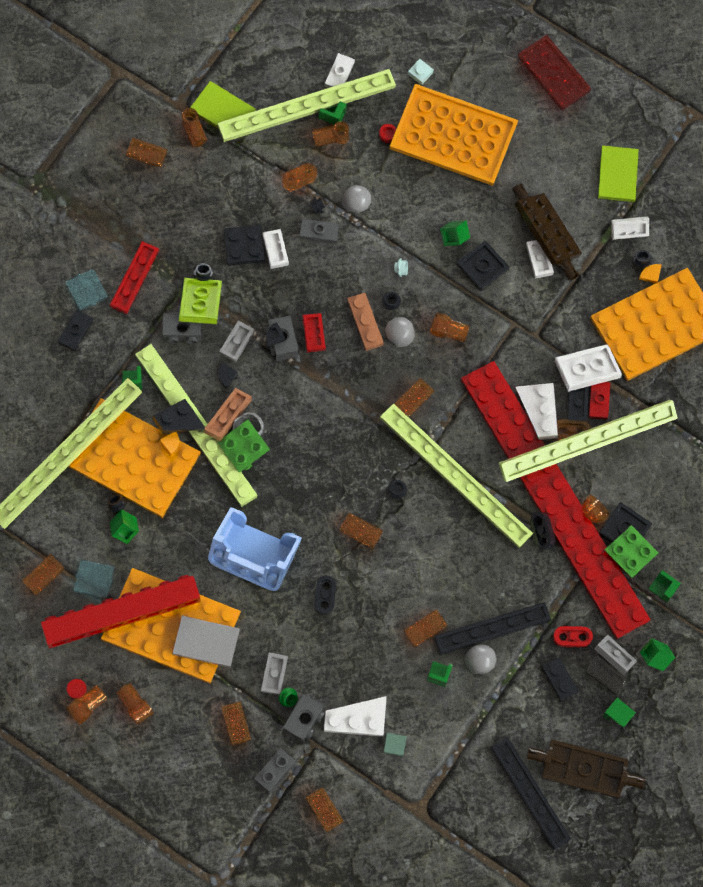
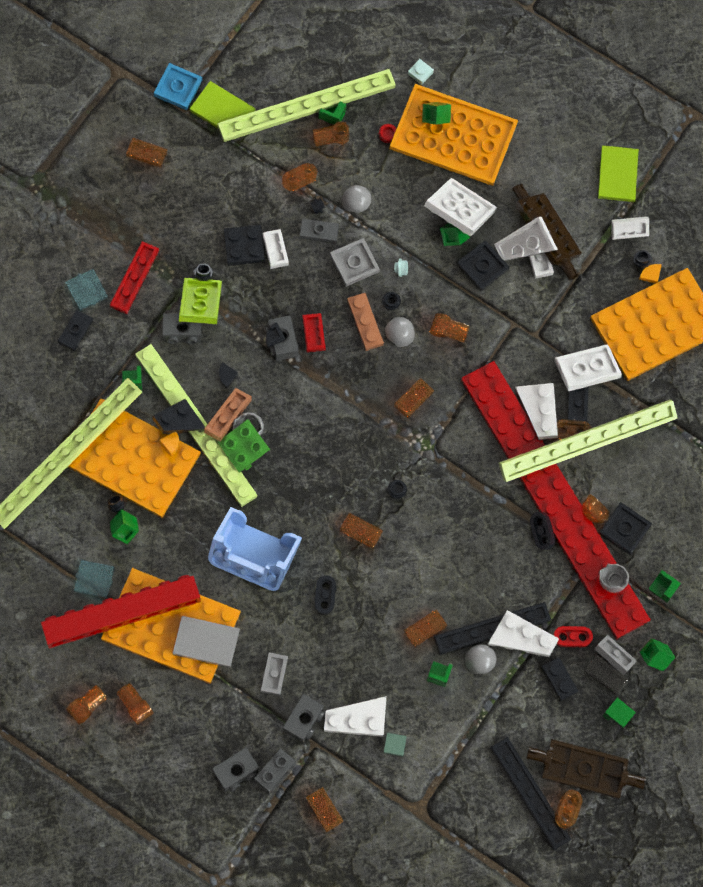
(43, 575): clear orange plate -> none
(76, 688): red tile -> none
(178, 86): none -> dark azure plate
(193, 128): clear orange piece -> none
(236, 723): clear orange plate -> none
(237, 341): light grey plate -> none
(241, 759): none -> dark grey brick
(288, 697): green plate -> none
(339, 71): white plate -> none
(354, 262): none -> light grey plate
(436, 113): none -> green panel
(456, 476): yellowish green plate -> none
(460, 207): none -> white plate
(523, 636): none -> white wing
(526, 241): none -> white wing
(554, 72): clear red plate -> none
(568, 810): none -> clear orange plate
(599, 401): red plate -> none
(613, 578): none -> light grey hair
(631, 551): bright green hinge -> none

